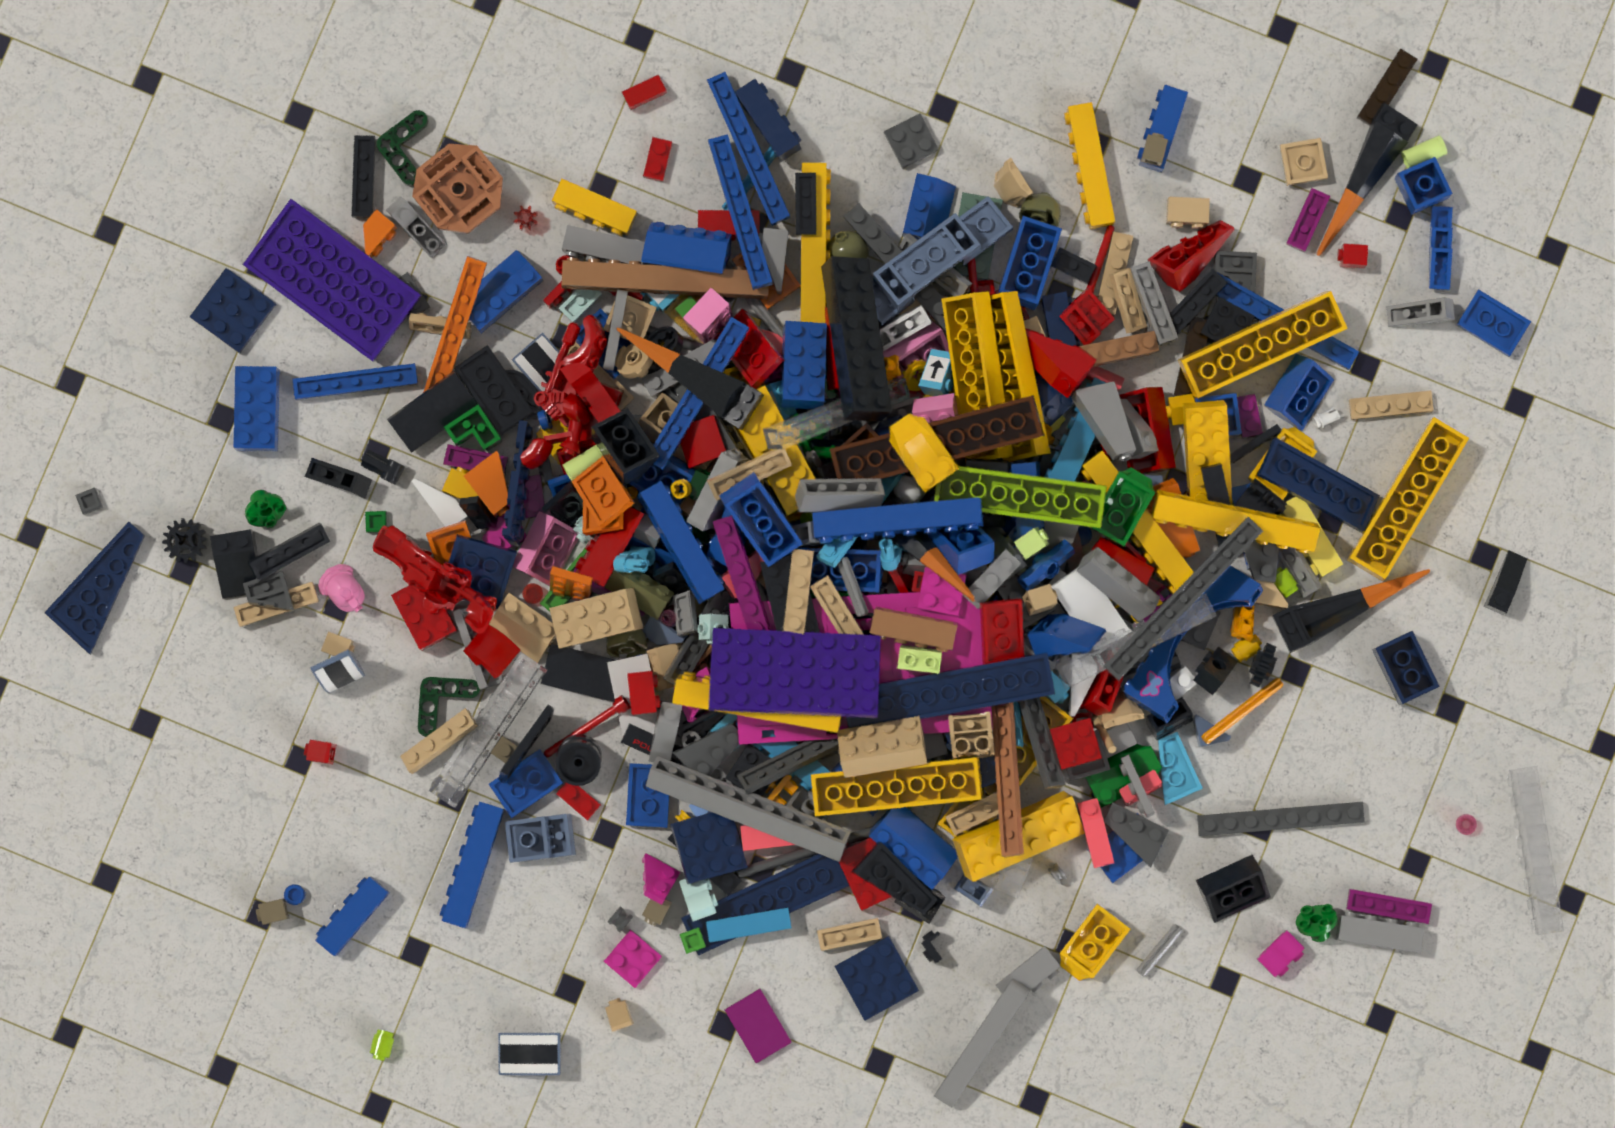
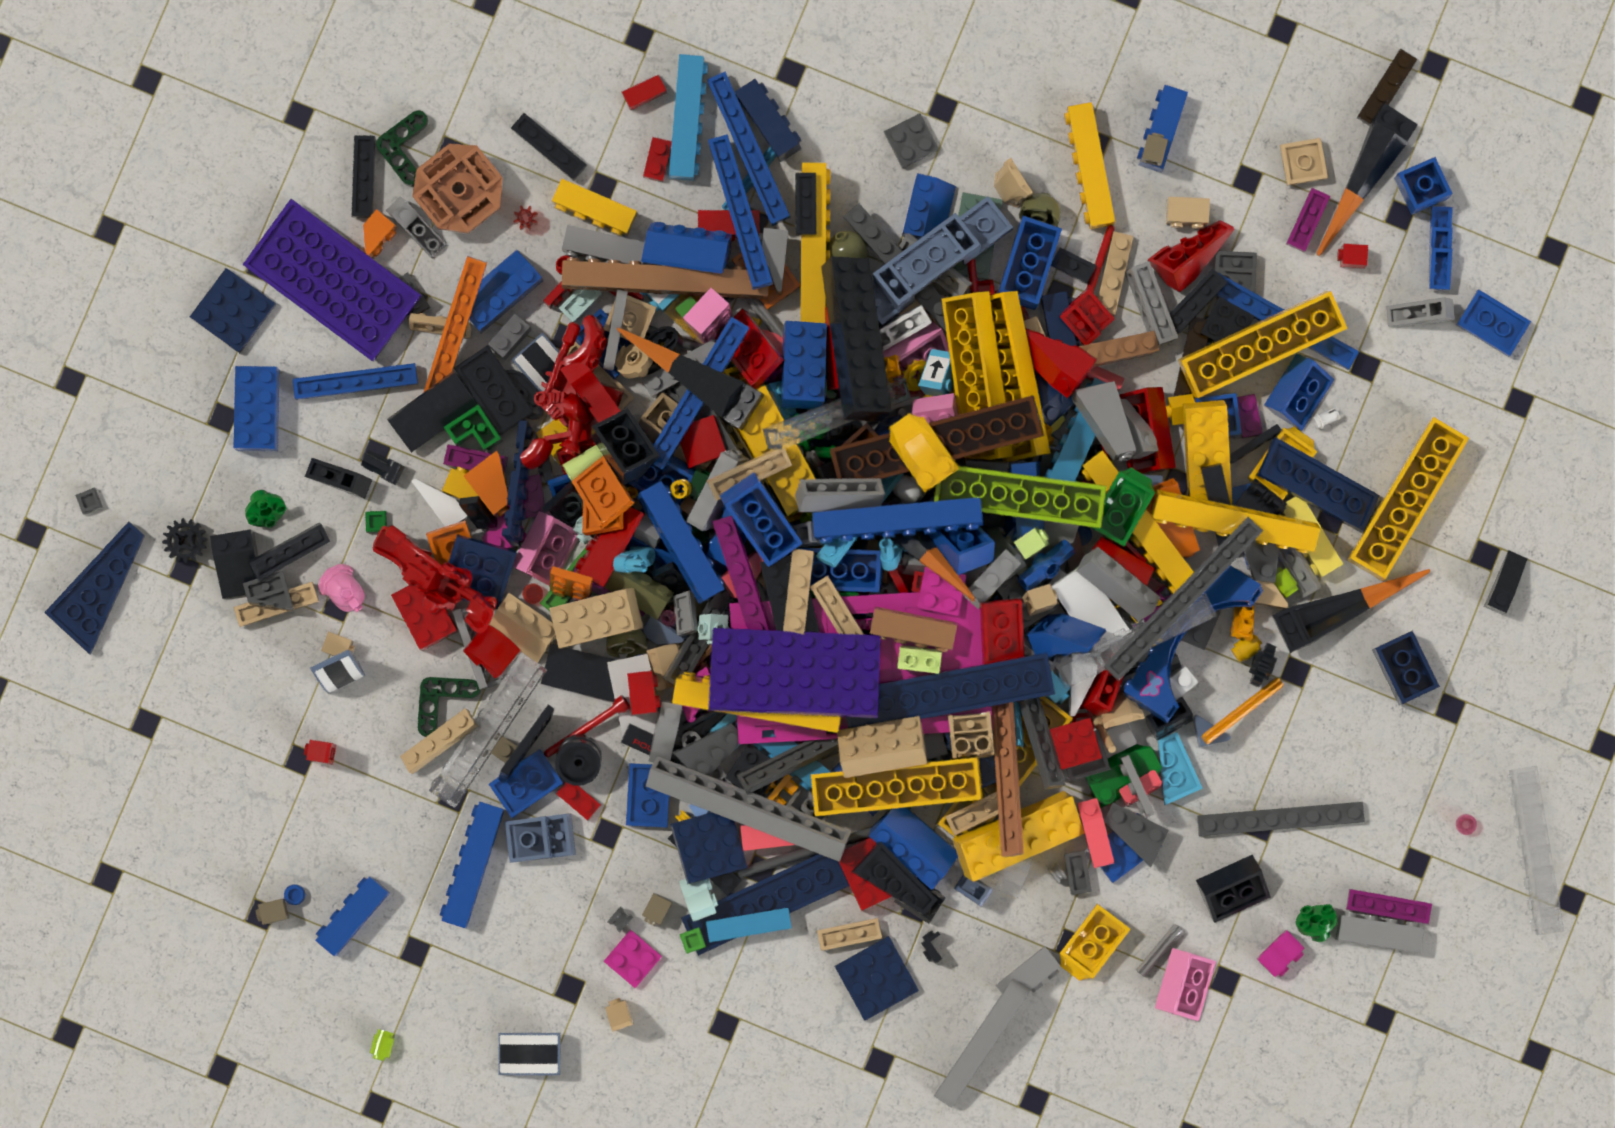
(509, 337): none -> flat silver brick
(544, 420): blue tile -> none
(548, 146): none -> black plate
(658, 878): dark pink wing -> none
(686, 117): none -> dark azure brick
(758, 1026): magenta tile -> none
(852, 587): light grey axle -> none
(1077, 872): none -> dark grey plate
(1128, 300): tan plate -> none
(1185, 984): none -> bright pink slope
(1214, 670): black brick -> none
(1391, 405): tan plate -> none
(1424, 151): yellowish green pin -> none

